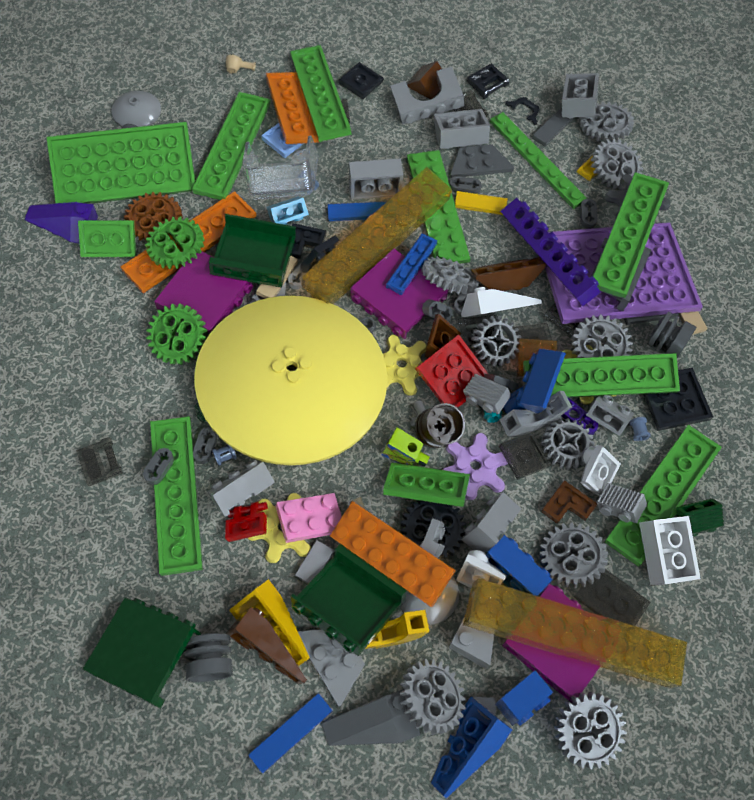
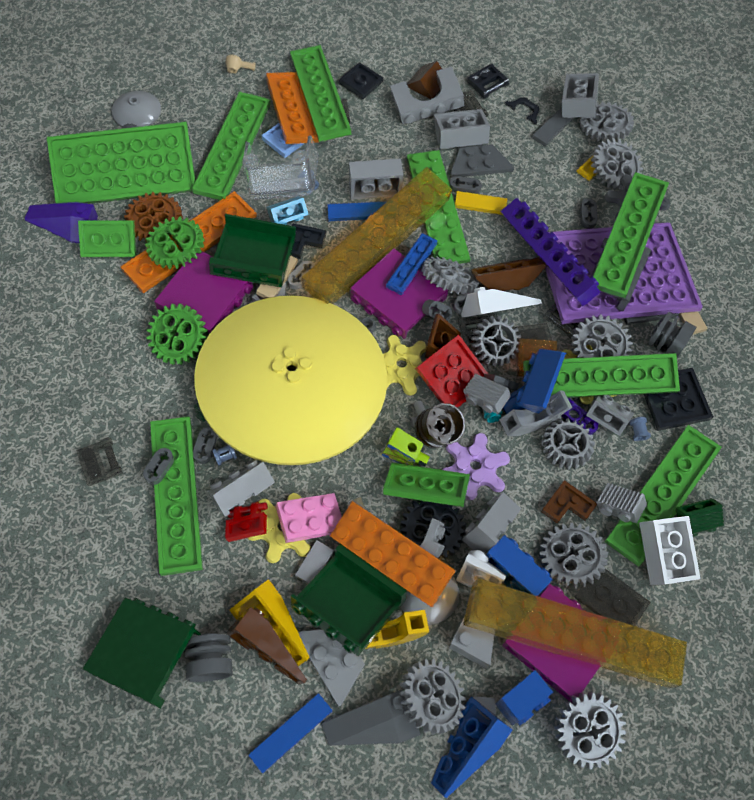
(318, 253): black plate -> none
(524, 455): clear smoke plate -> none
(538, 160): bright green plate -> none
(599, 469): white slope -> none

